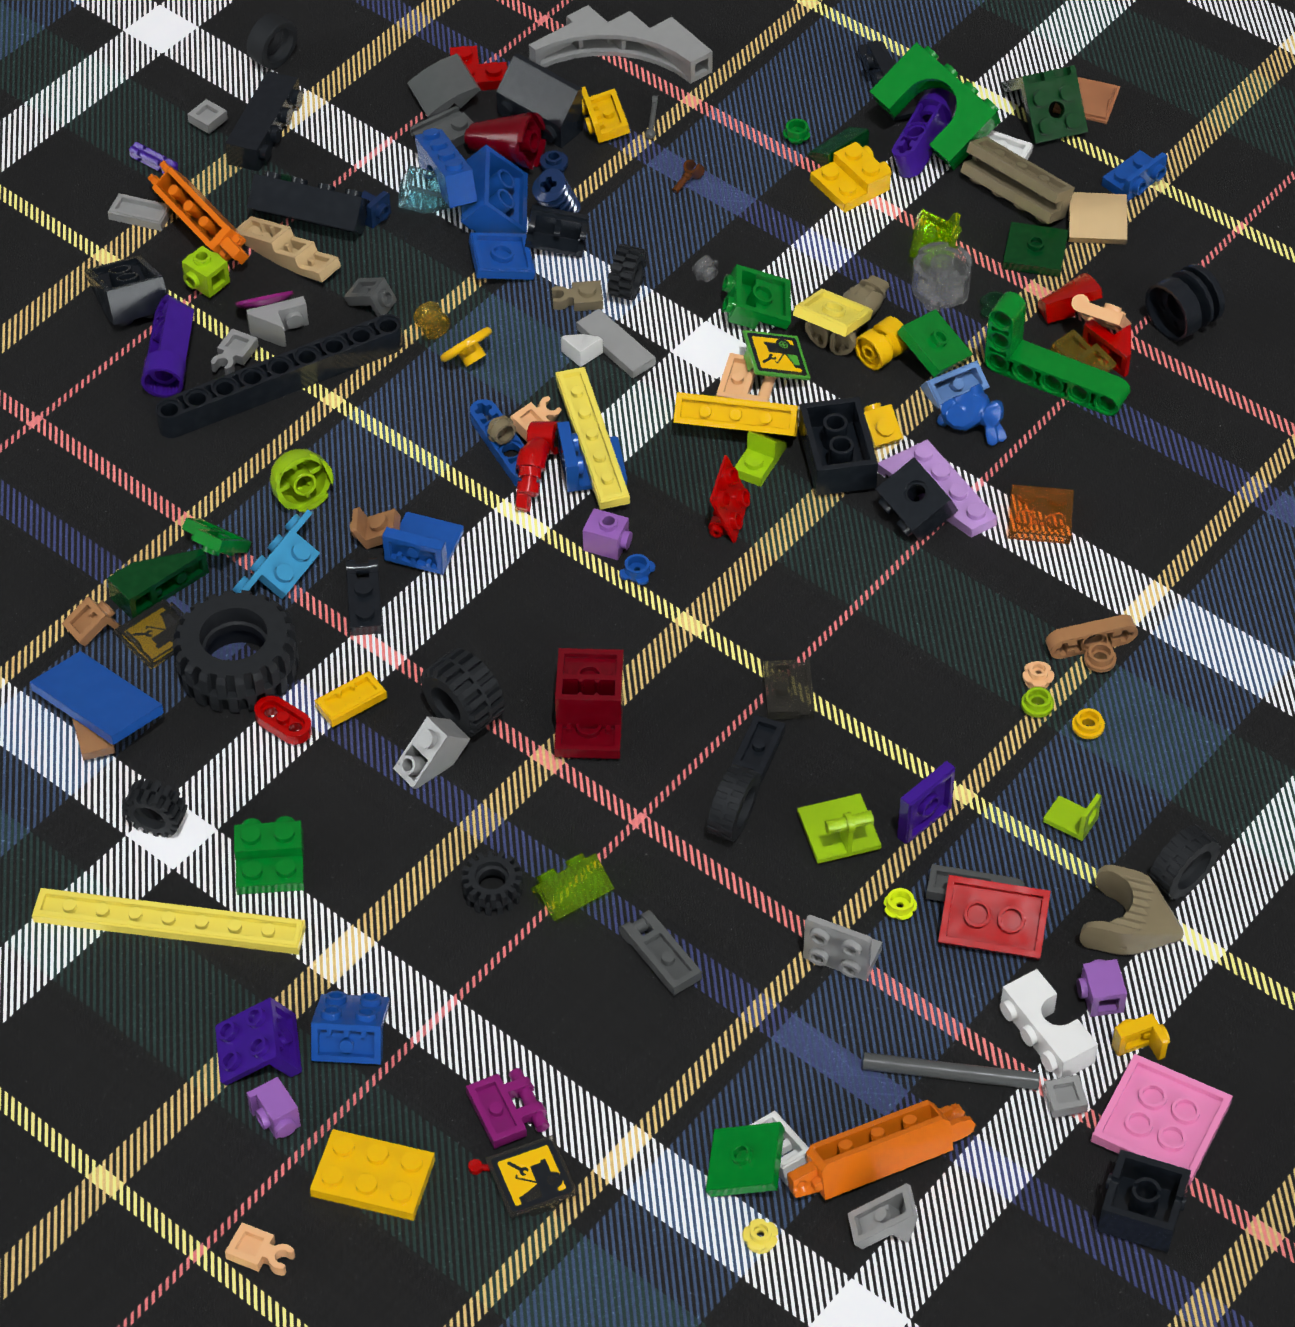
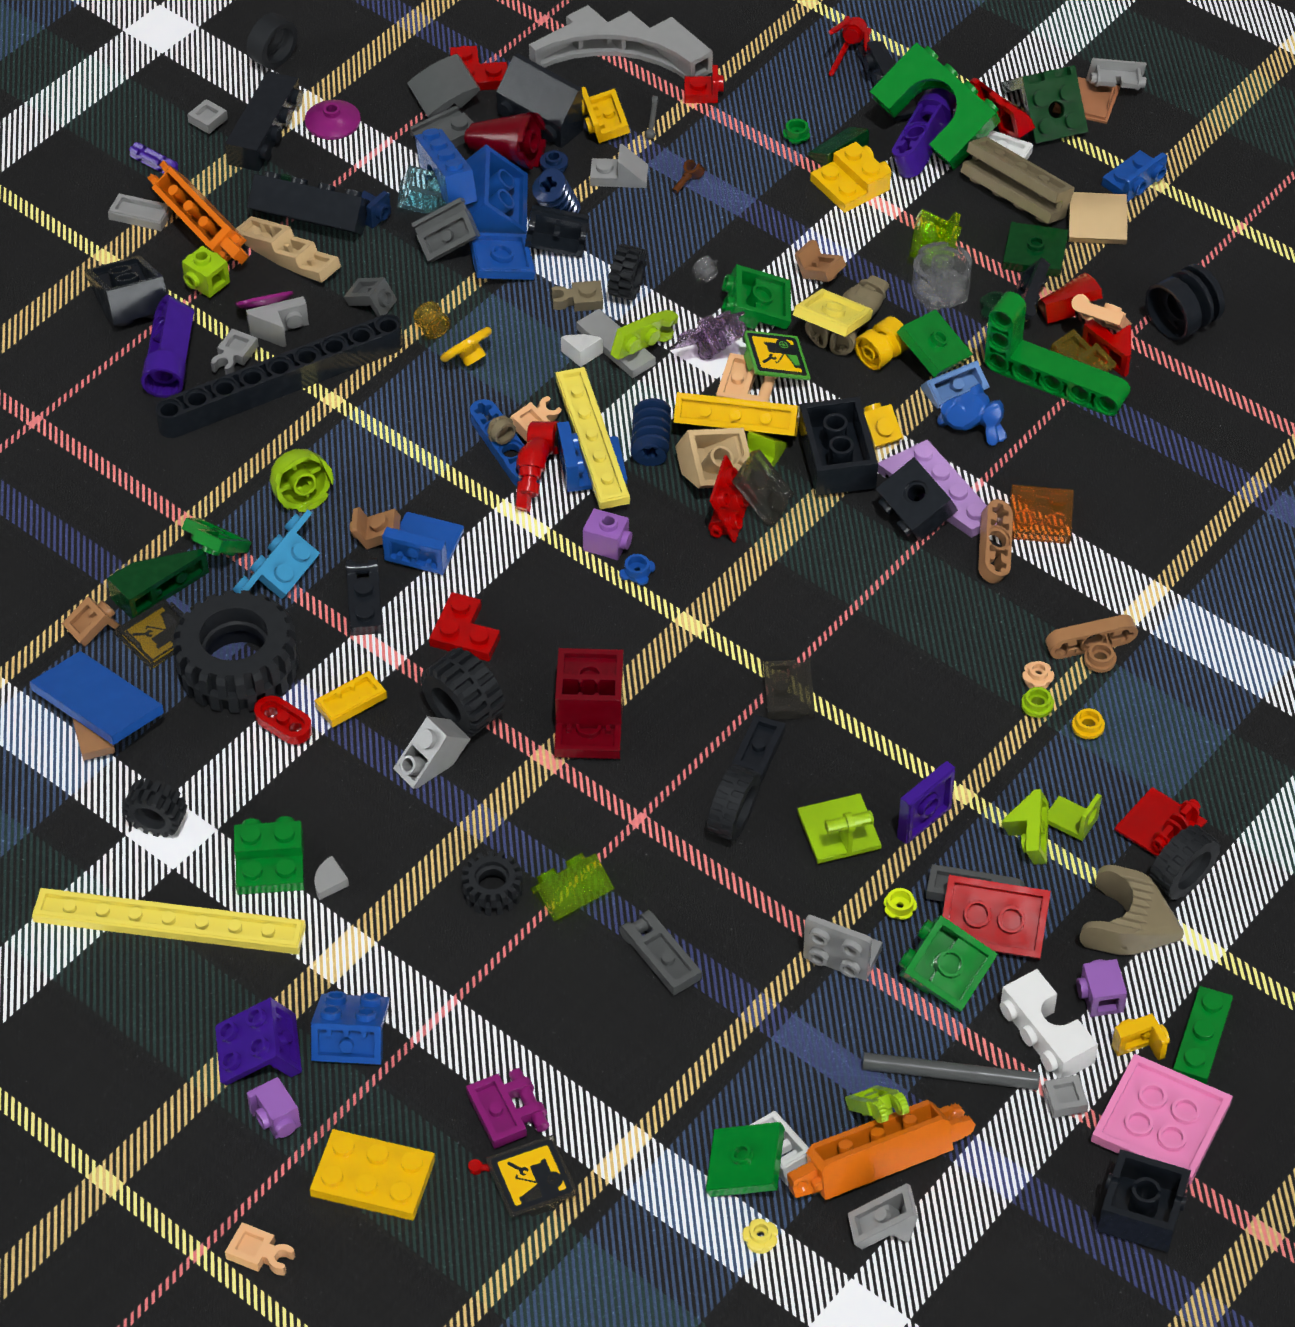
(329, 878): none -> light grey tile
(332, 119): none -> magenta dish
(445, 229): none -> dark grey plate
(457, 628): none -> red plate
(622, 172): none -> light grey slope
(643, 333): none -> lime hinge
(651, 432): none -> dark blue piece
(703, 451): none -> tan slope
(704, 88): none -> red bracket
(713, 334): none -> clear purple hinge
(763, 487): none -> clear smoke plate
(816, 265): none -> medium nougat bracket
(853, 32): none -> red plant
(878, 1103): none -> lime hinge
(946, 962): none -> green plate
(987, 550): none -> medium nougat beam
(1013, 120): none -> red slope
(1030, 284): none -> black plate
(1031, 822): none -> lime slope
(1112, 72): none -> light grey hinge
(1158, 820): none -> red hinge
(1203, 1034): none -> green plate

